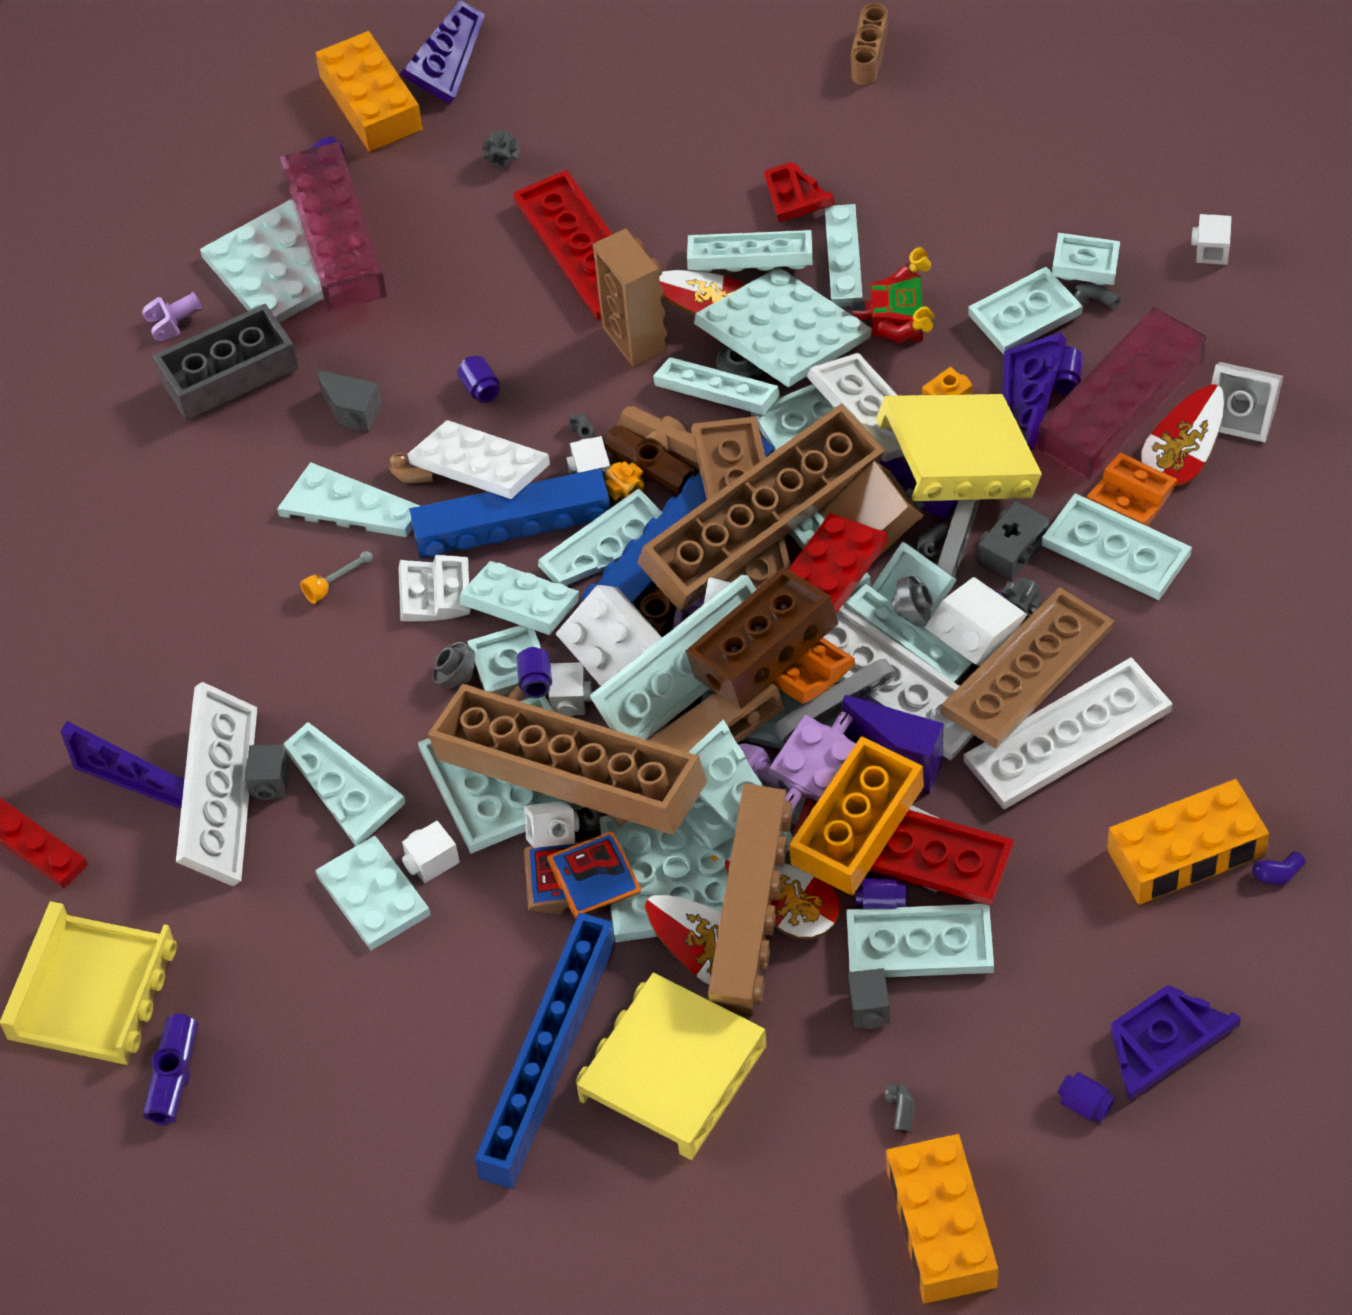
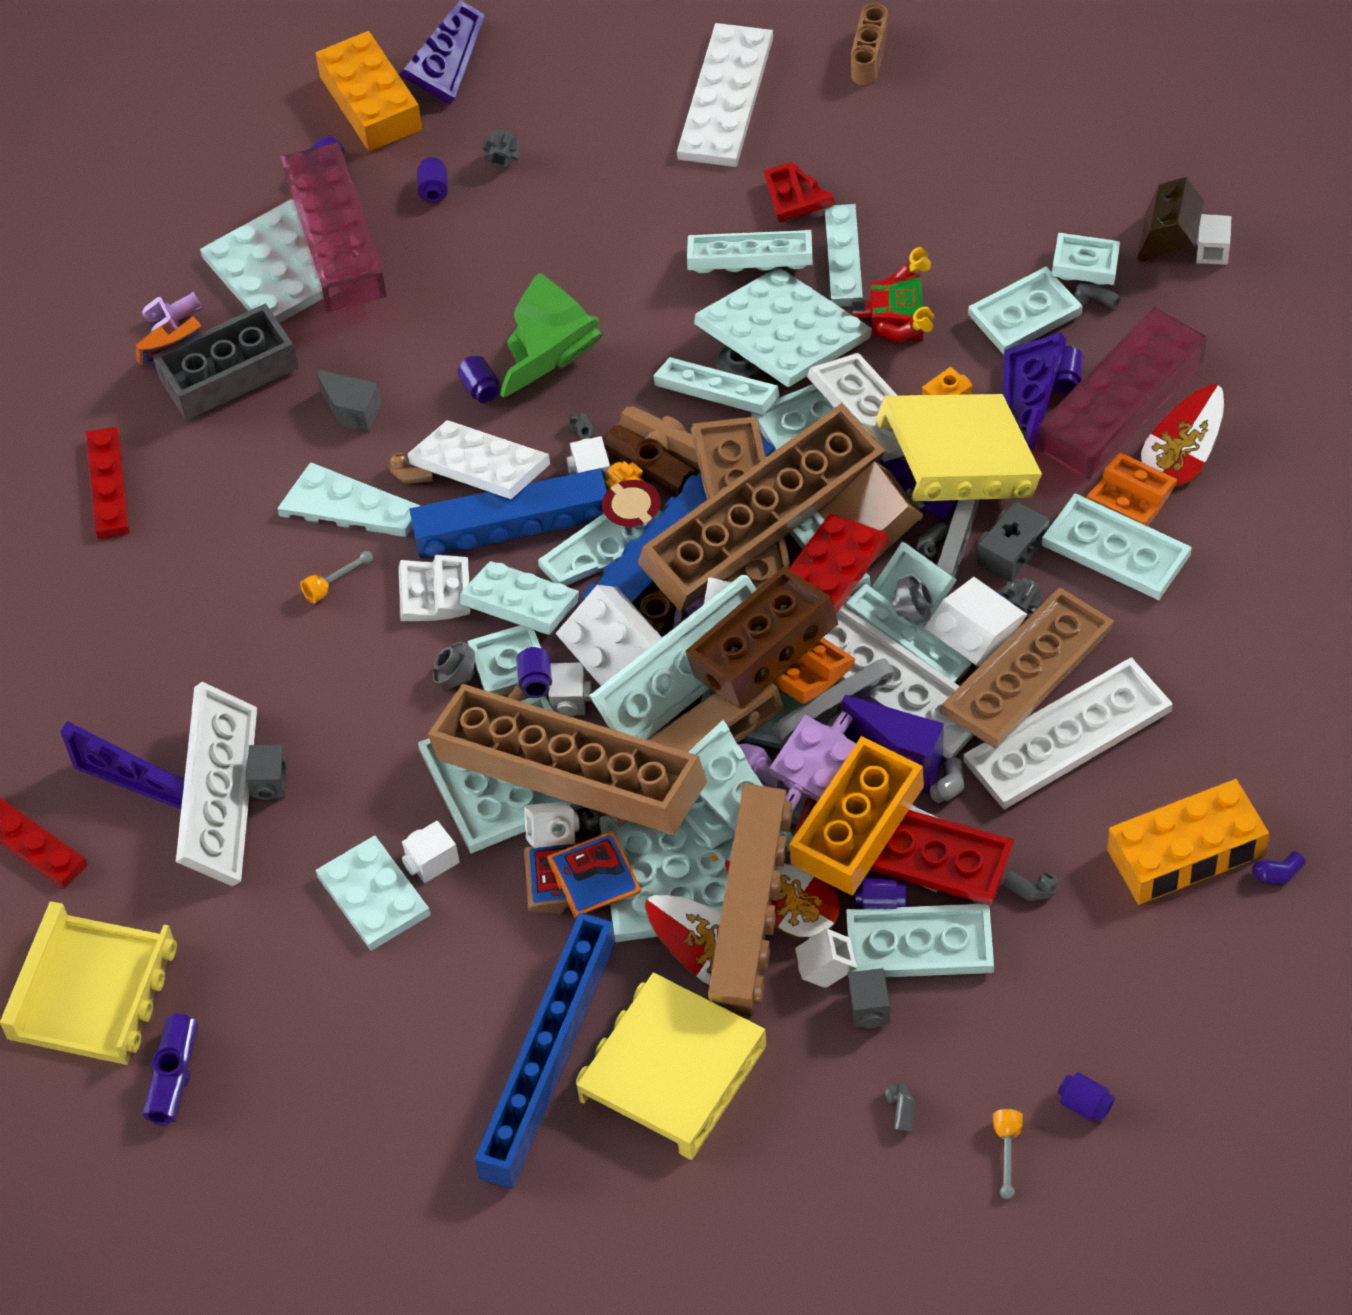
(107, 482): none -> red plate
(160, 340): none -> orange slope
(346, 786): light aqua wing -> none
(432, 180): none -> dark purple brick
(548, 333): none -> bright green piece
(567, 229): red plate -> none
(630, 297): medium nougat brick -> none
(631, 503): none -> sticker
(695, 289): shield -> none
(725, 95): none -> white plate
(825, 958): none -> white brick
(941, 1218): light orange brick -> none
(951, 784): none -> light grey arm
(1008, 1126): none -> hinge
(1032, 890): none -> dark grey arm
(1164, 1036): dark purple wing -> none
(1171, 220): none -> dark brown slope
(1248, 400): white slope -> none

